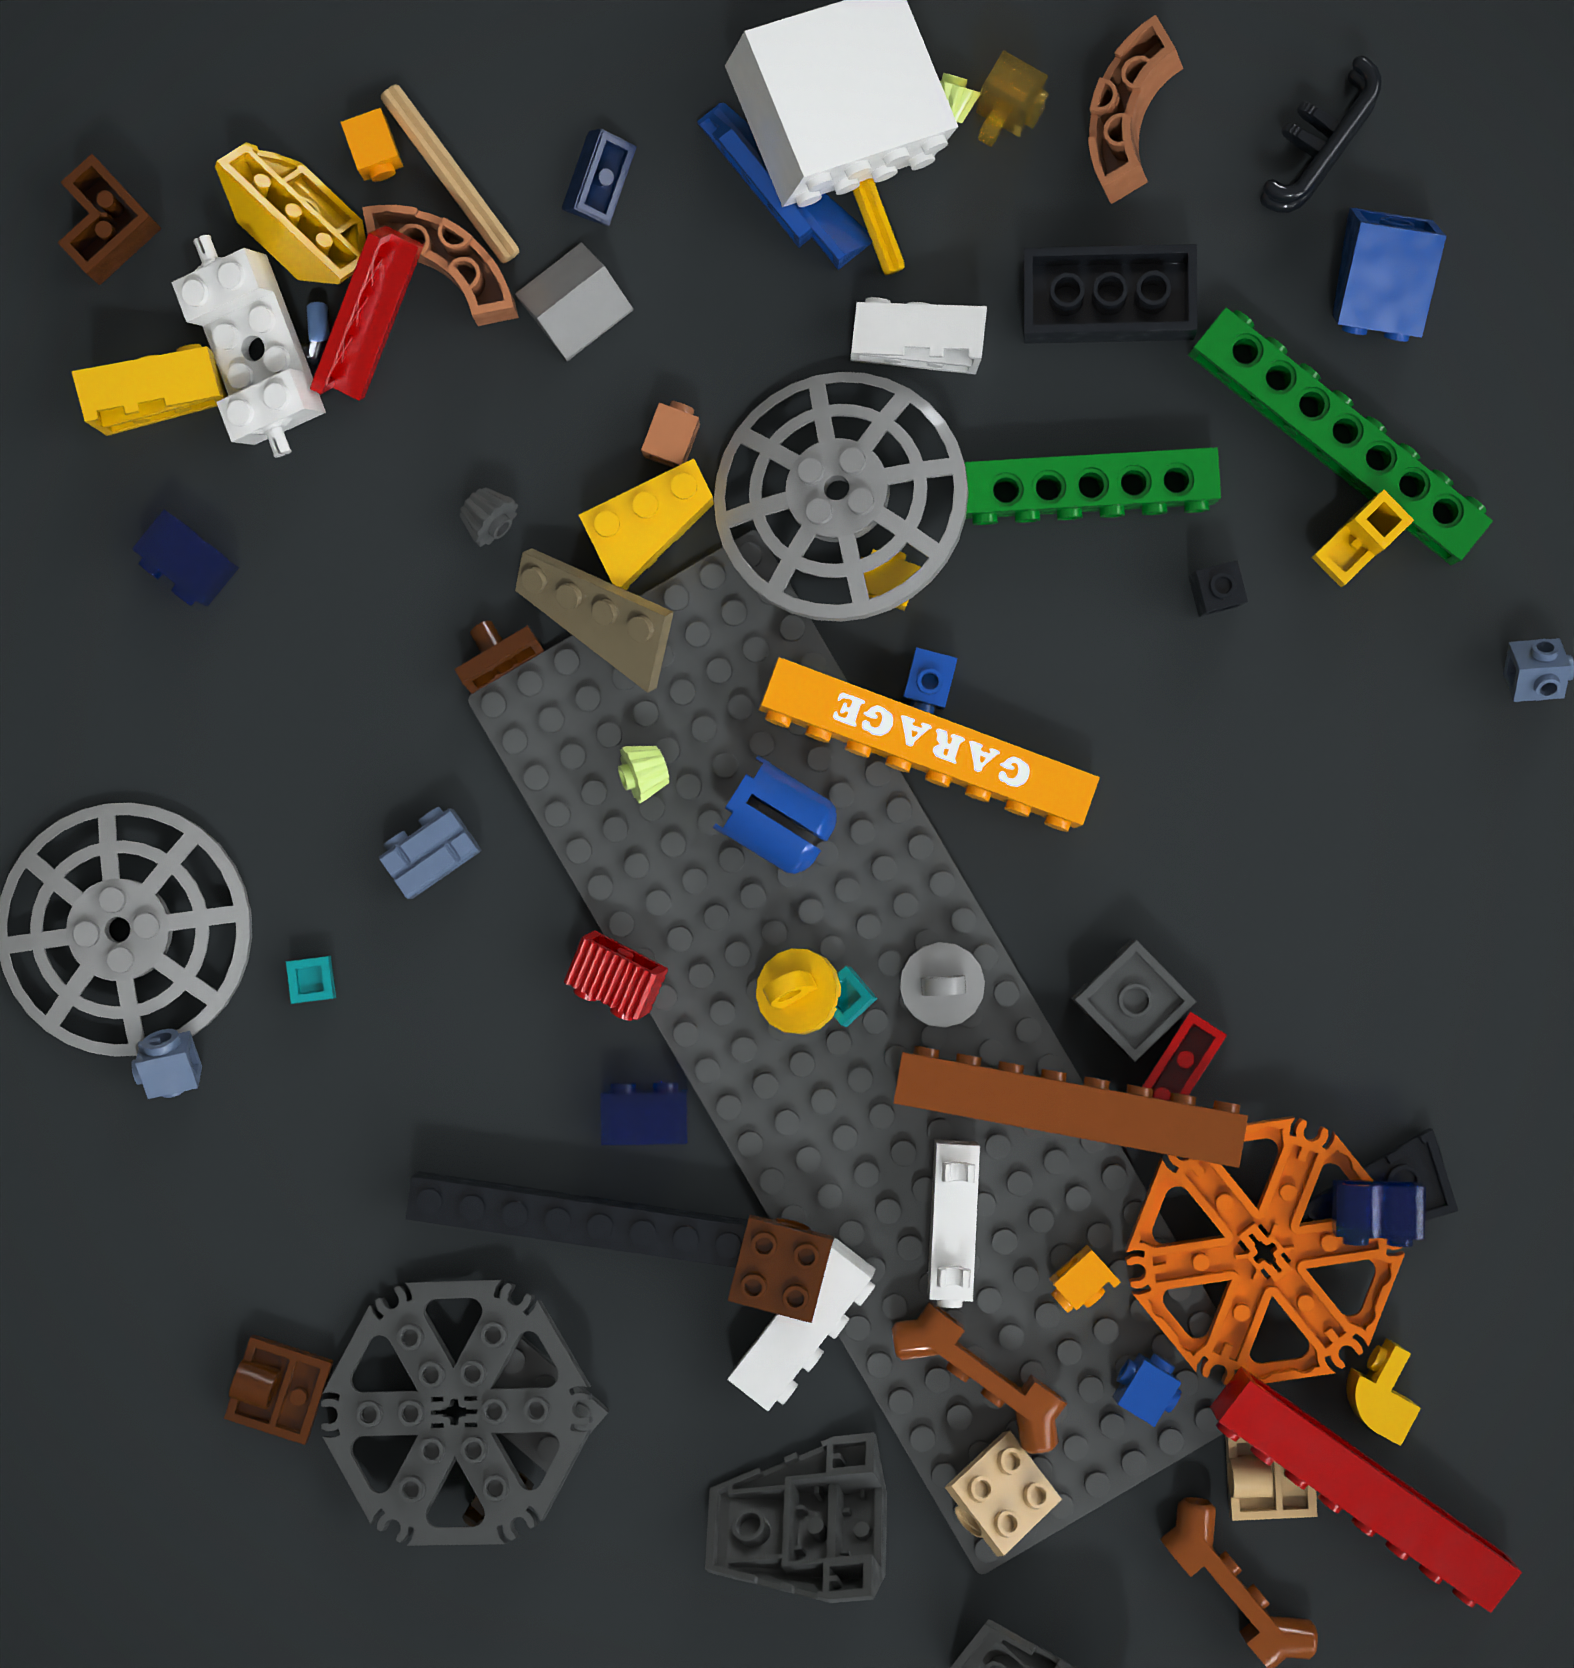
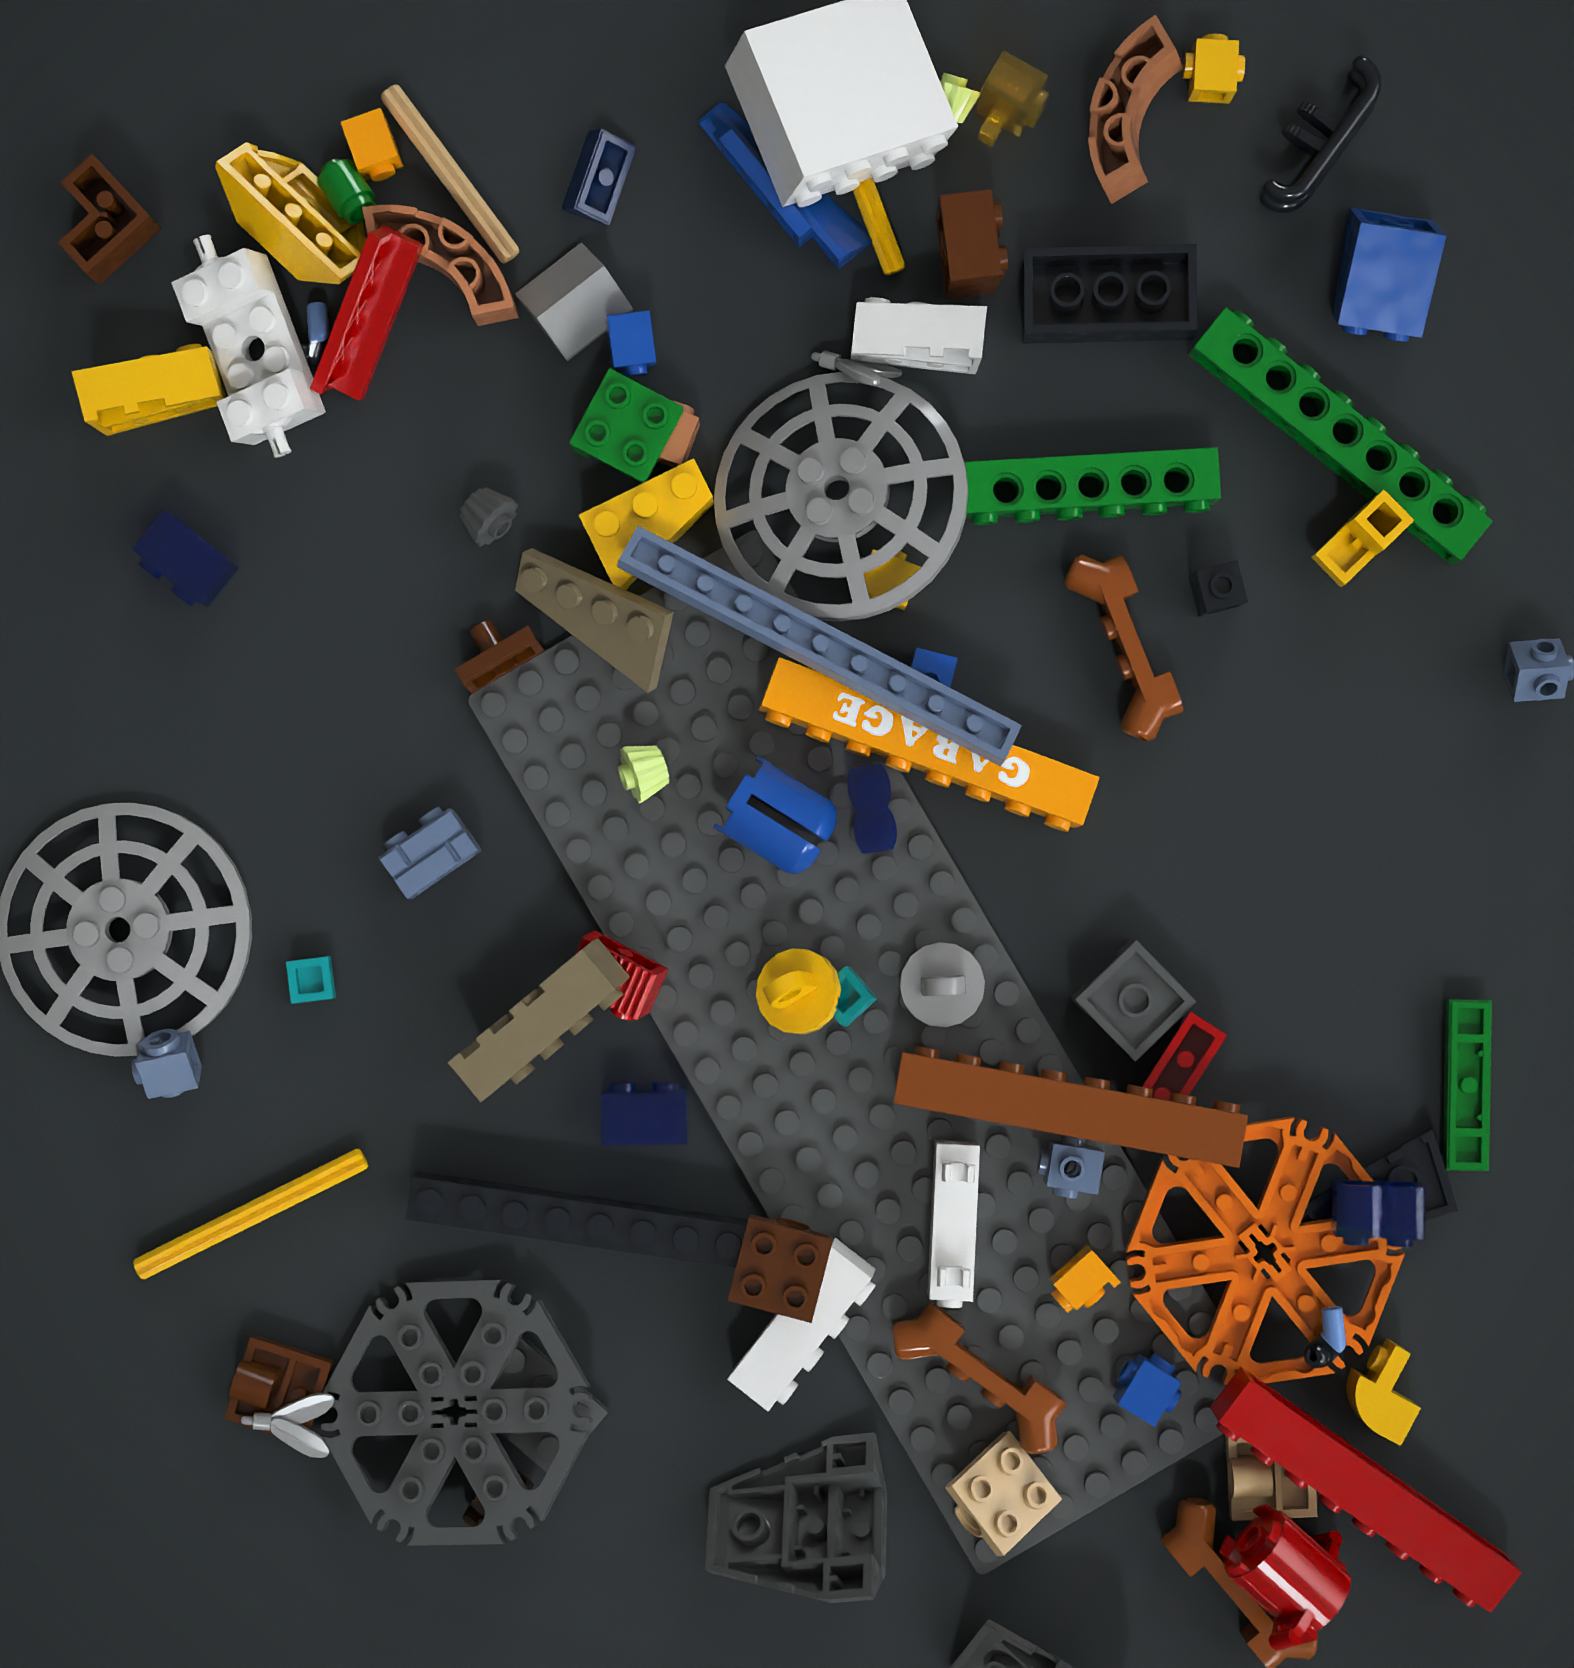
(250, 1214): none -> yellow axle
(287, 1420): none -> light grey piece
(345, 189): none -> green brick
(540, 1020): none -> dark tan wedge
(626, 426): none -> green bracket
(631, 343): none -> blue brick
(819, 646): none -> sand blue plate
(860, 371): none -> light grey piece
(869, 796): none -> clear blue brick
(969, 243): none -> reddish brown brick
(1085, 1174): none -> sand blue brick
(1153, 696): none -> dark orange plate
(1213, 69): none -> yellow brick
(1288, 1574): none -> red container
(1329, 1341): none -> arm
(1467, 1084): none -> green plate

